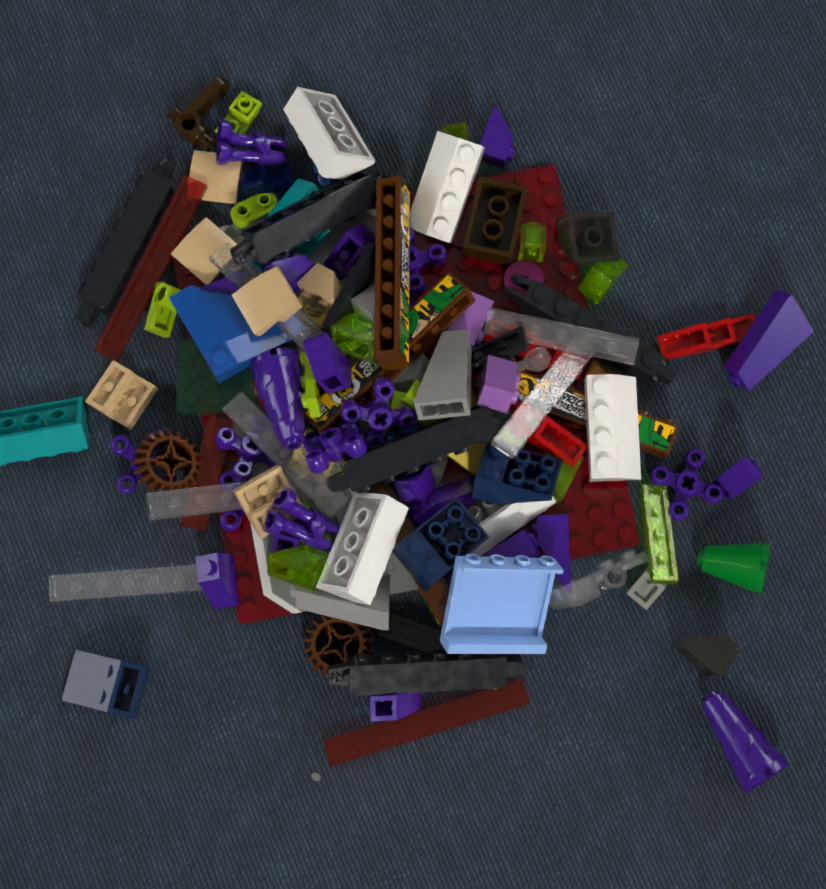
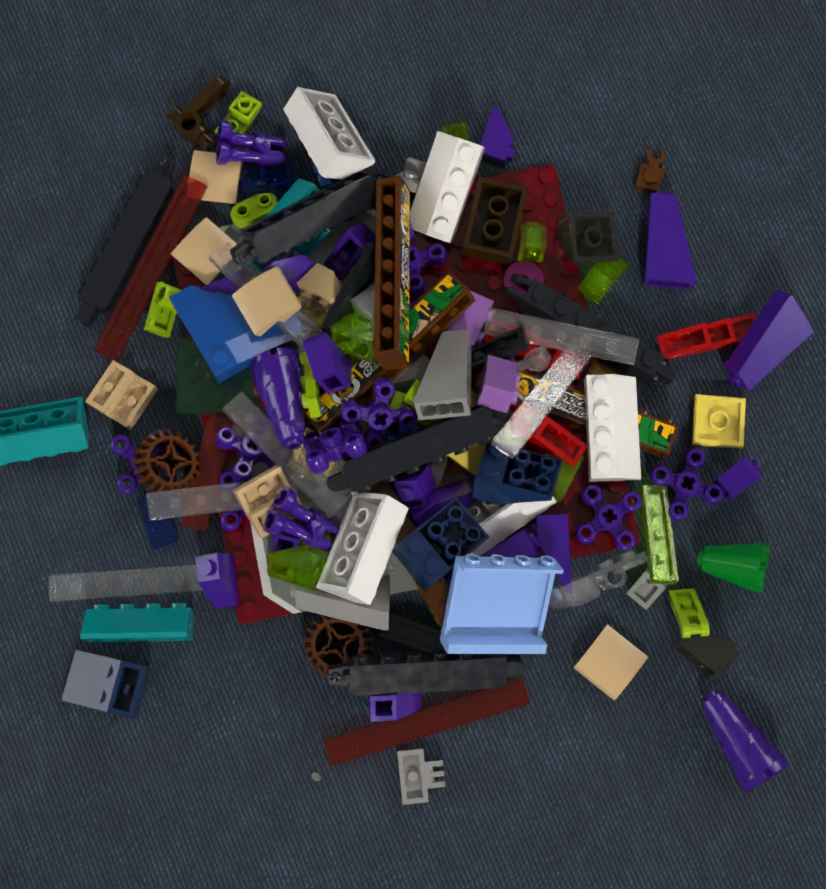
(138, 624): none -> teal slope
(160, 531): none -> clear blue slope
(412, 173): none -> light grey bracket
(417, 776): none -> light grey hinge
(611, 662): none -> tan slope
(616, 511): none -> dark purple gear
(650, 175): none -> reddish brown plate
(666, 246): none -> dark purple slope
(689, 613): none -> lime plate
(718, 421): none -> light yellow plate

